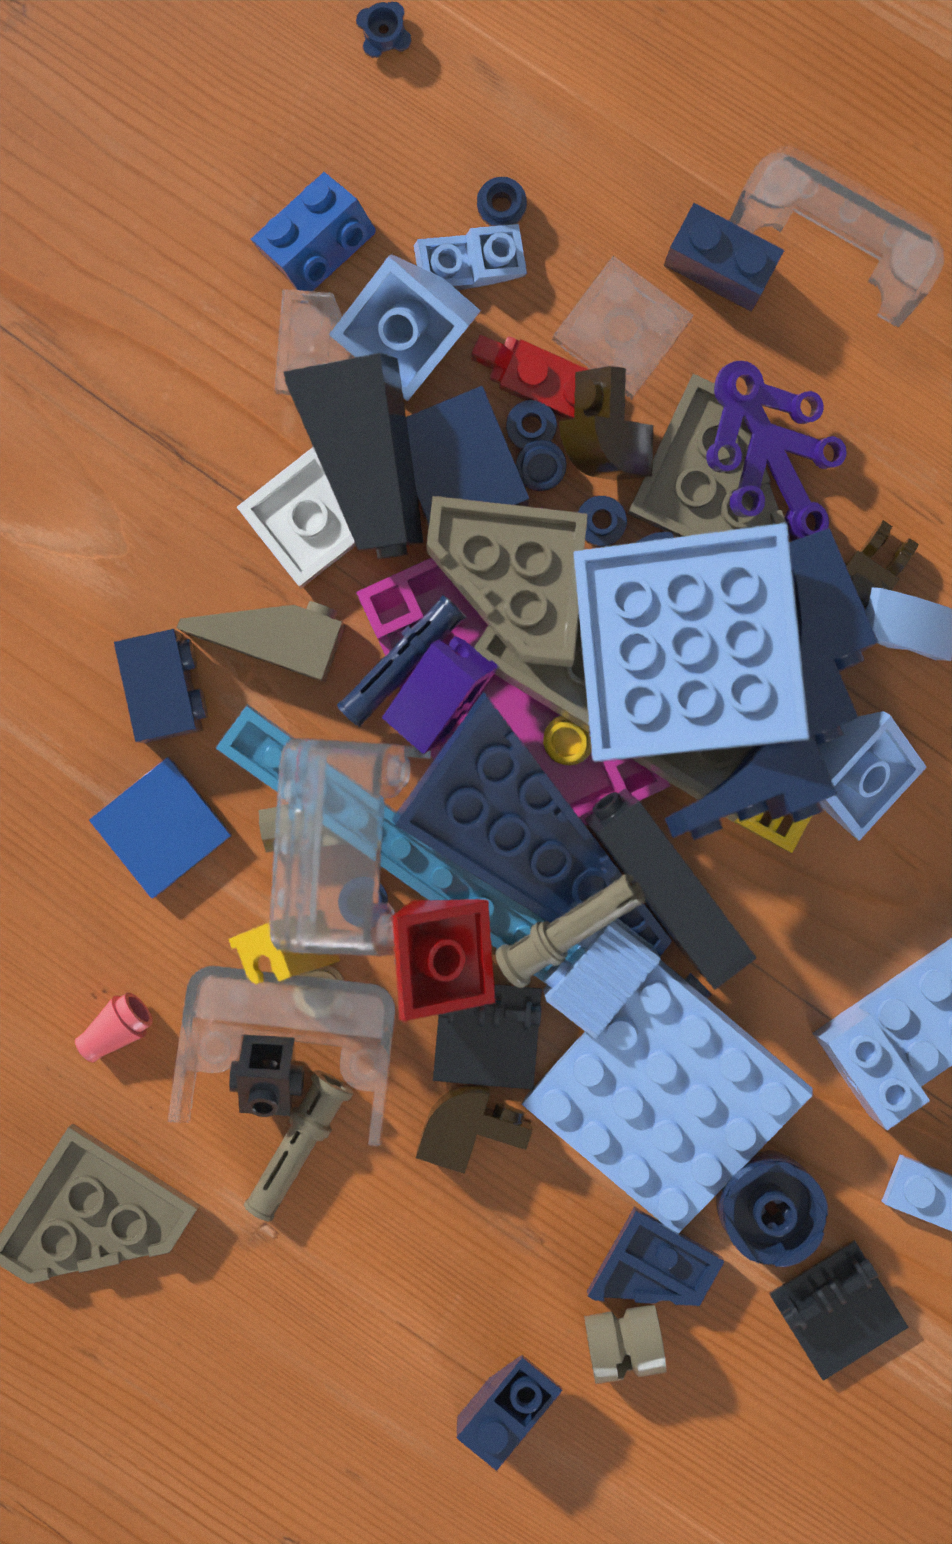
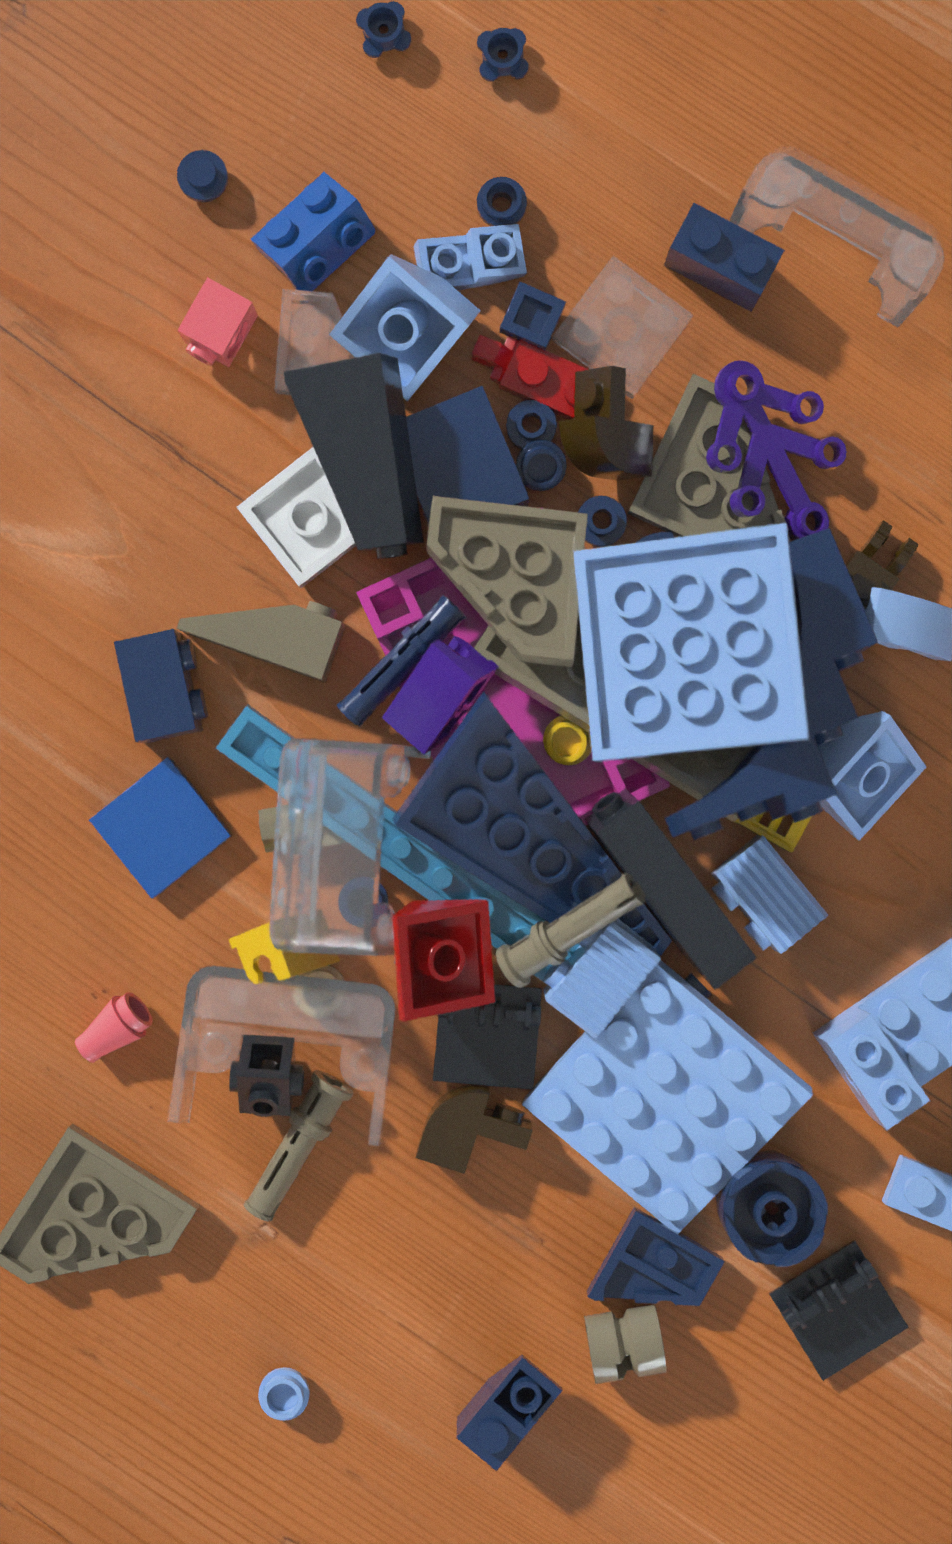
(202, 176): none -> dark blue plate
(217, 324): none -> coral brick
(284, 1394): none -> light blue plate
(500, 40): none -> dark blue plate
(532, 316): none -> dark blue plate
(768, 895): none -> light blue brick

